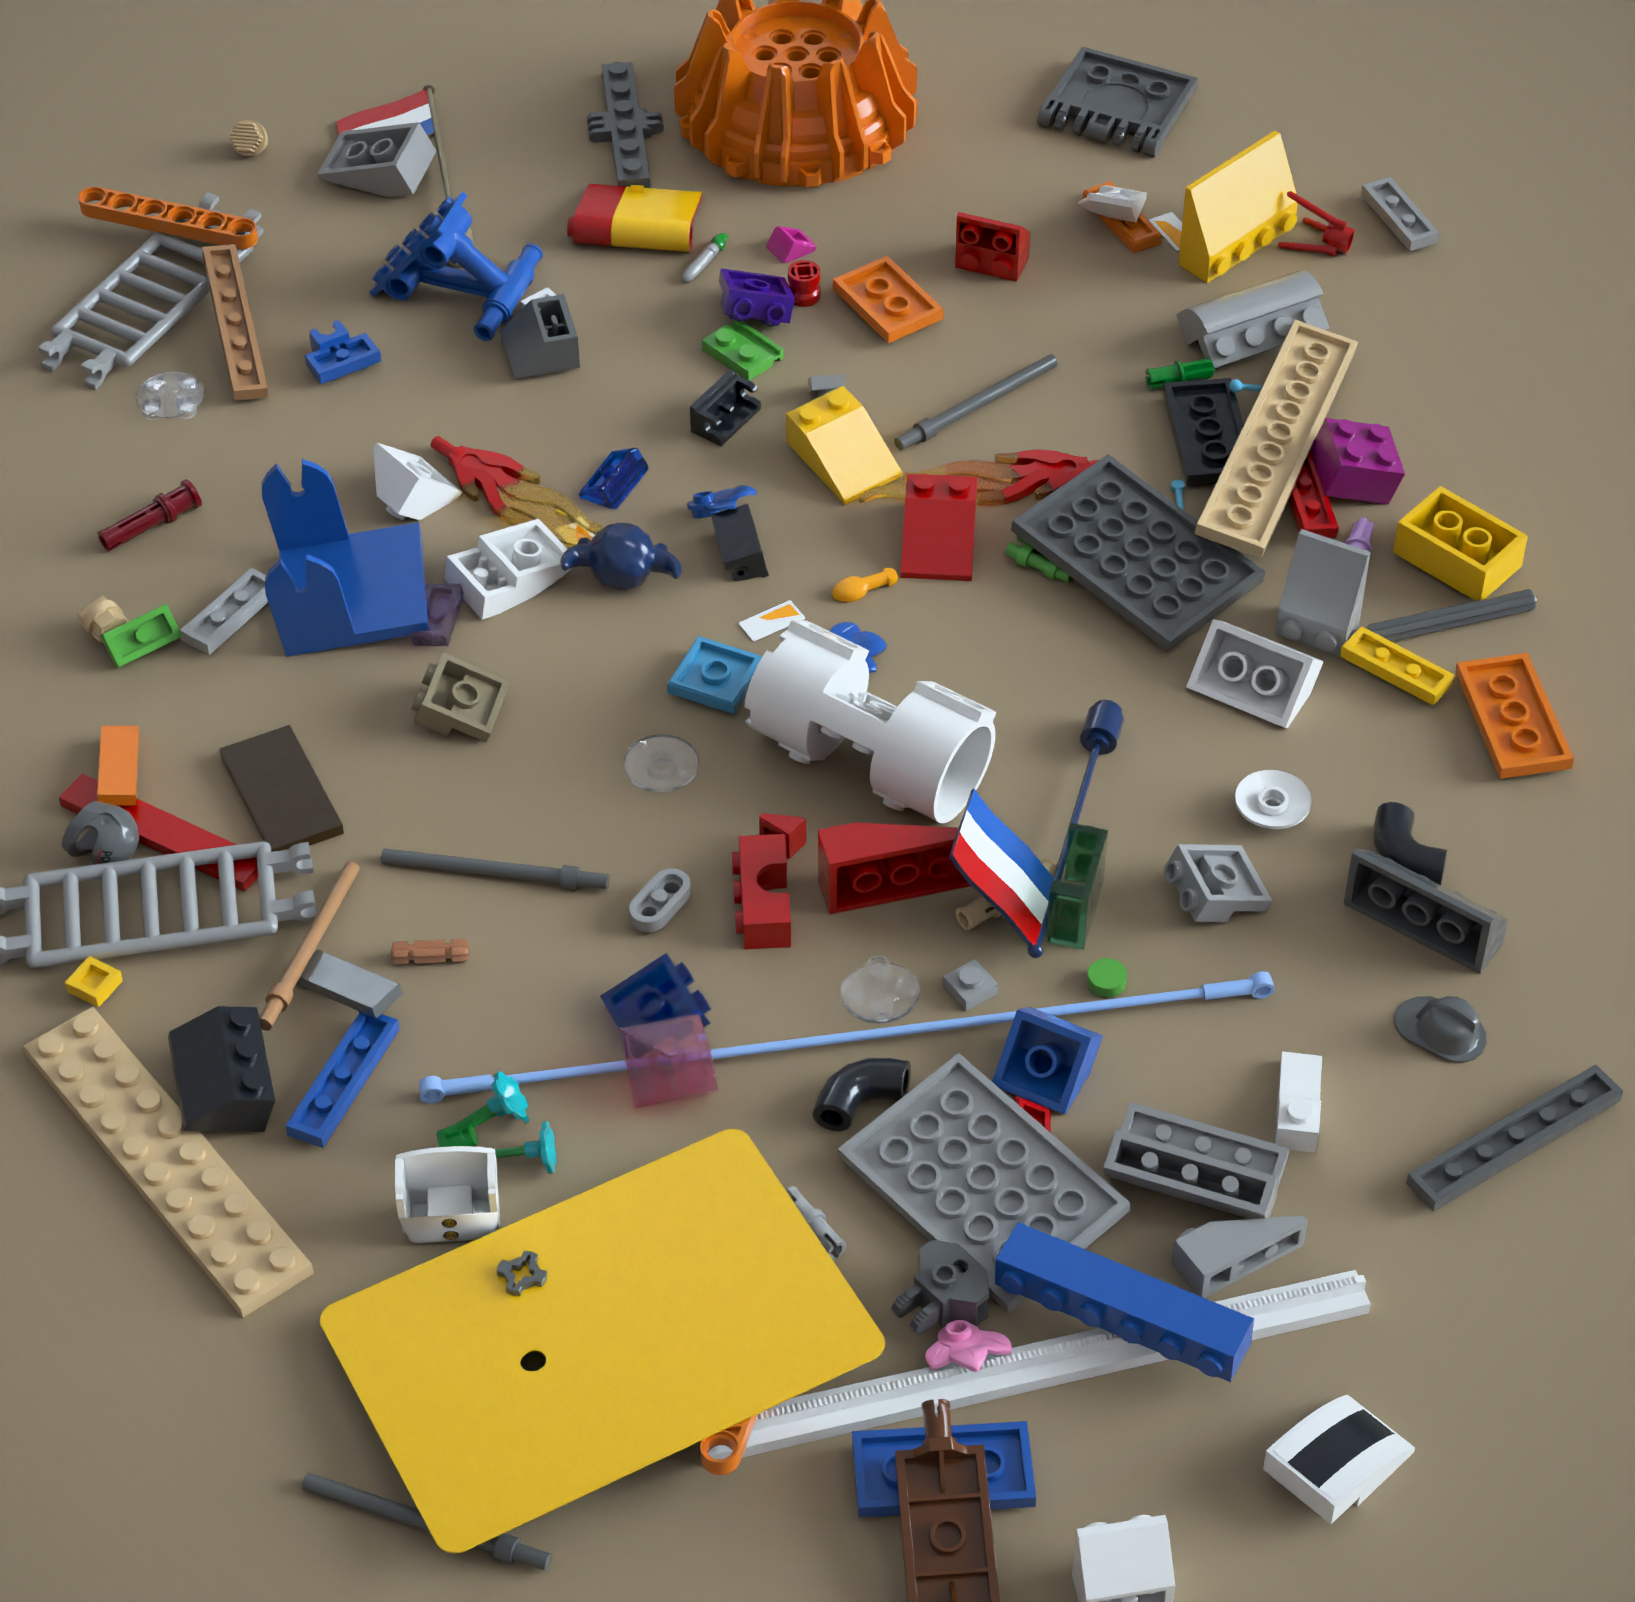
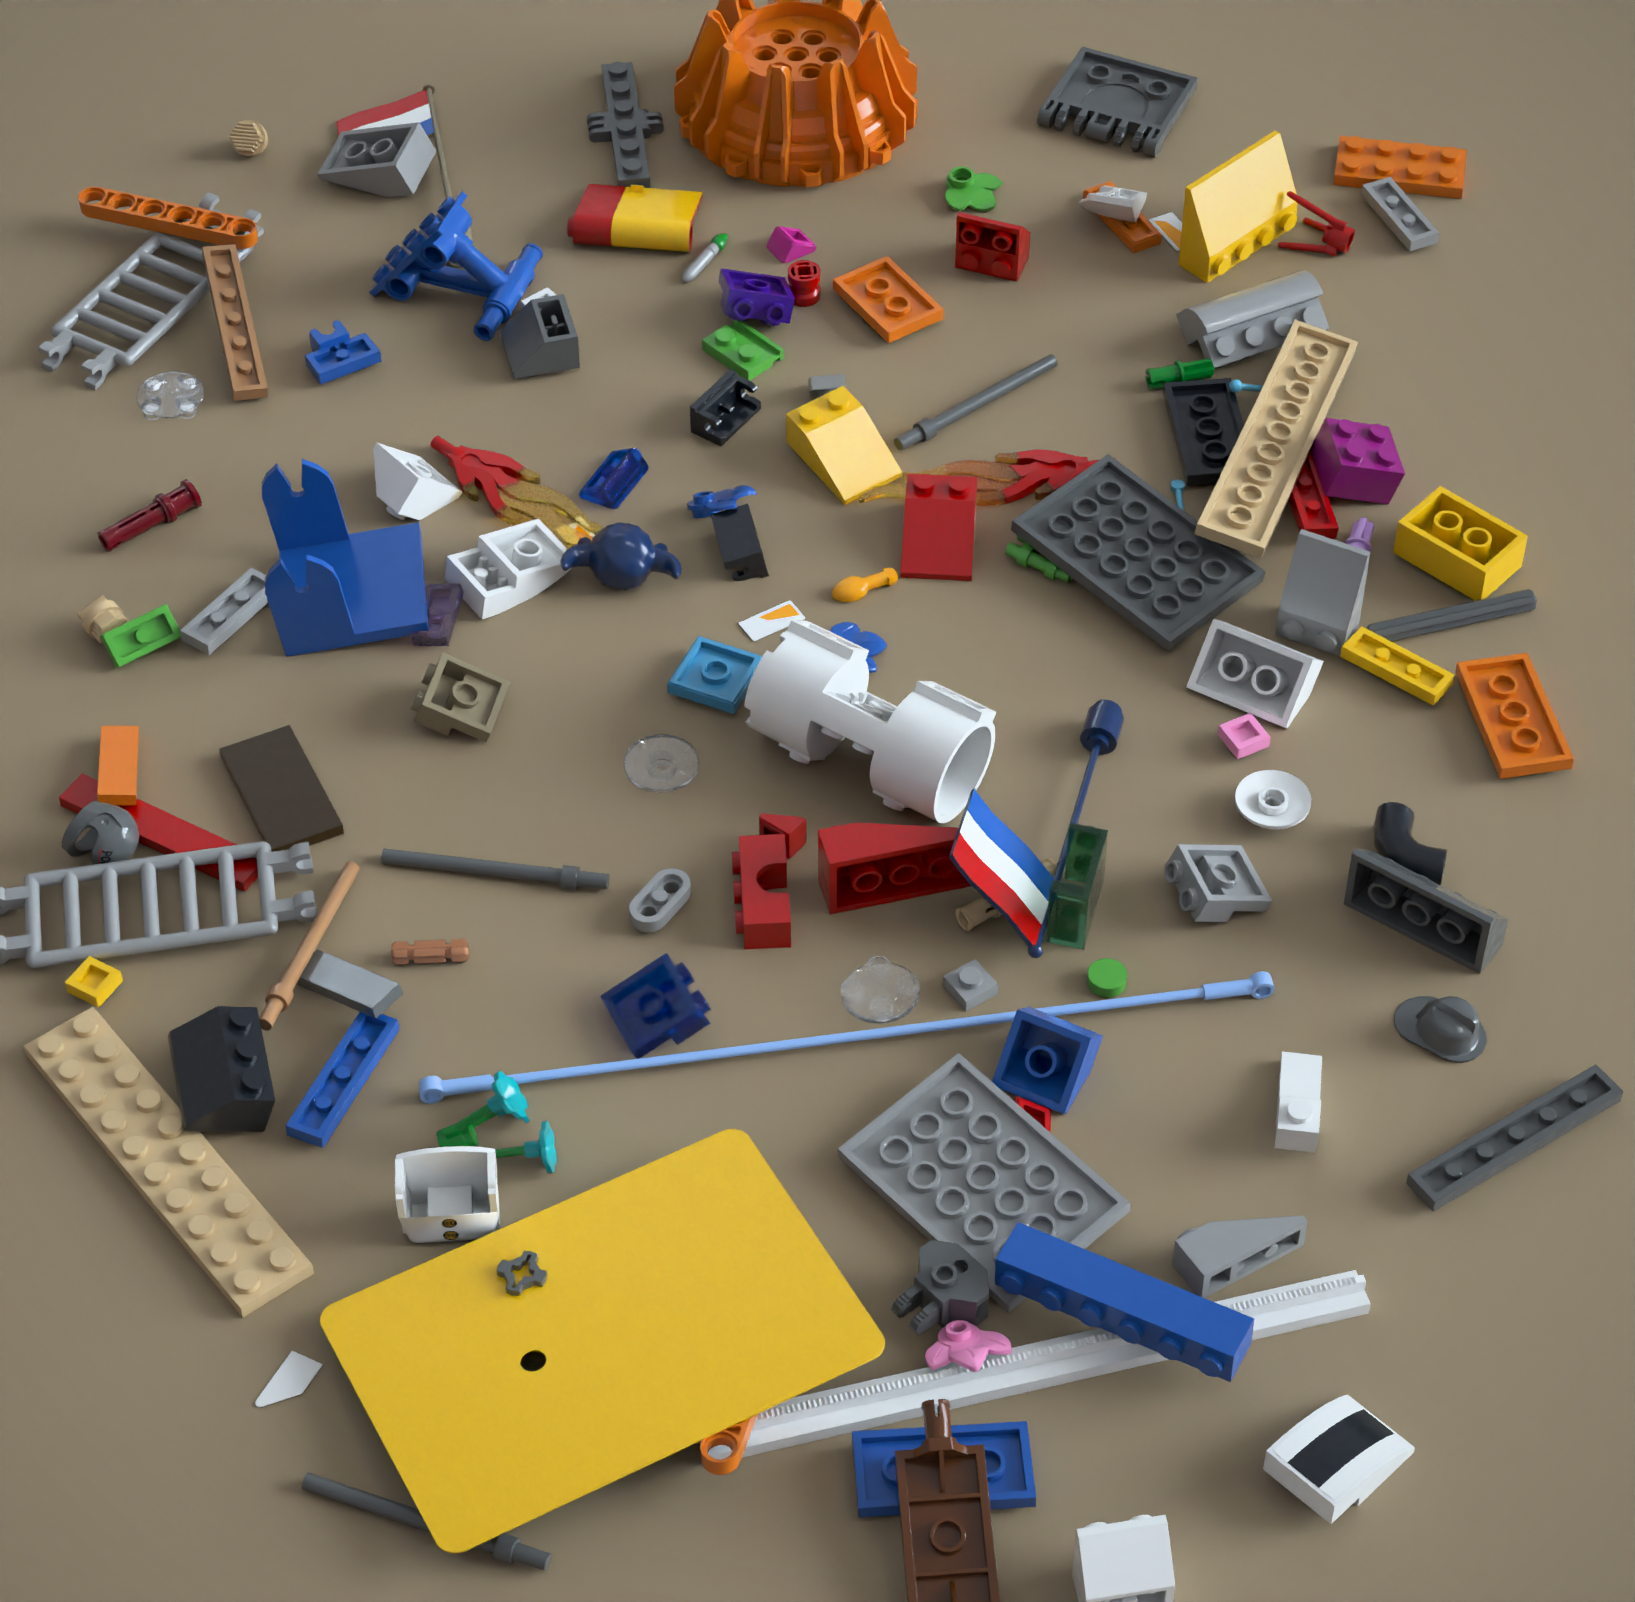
(289, 1379): none -> white sticker
(668, 1061): clear pink slope -> none
(817, 1222): light grey pin -> none
(858, 1083): black cylinder -> none
(971, 189): none -> bright green plate
(1196, 1162): light grey brick -> none
(1244, 736): none -> bright pink plate
(1412, 166): none -> orange plate

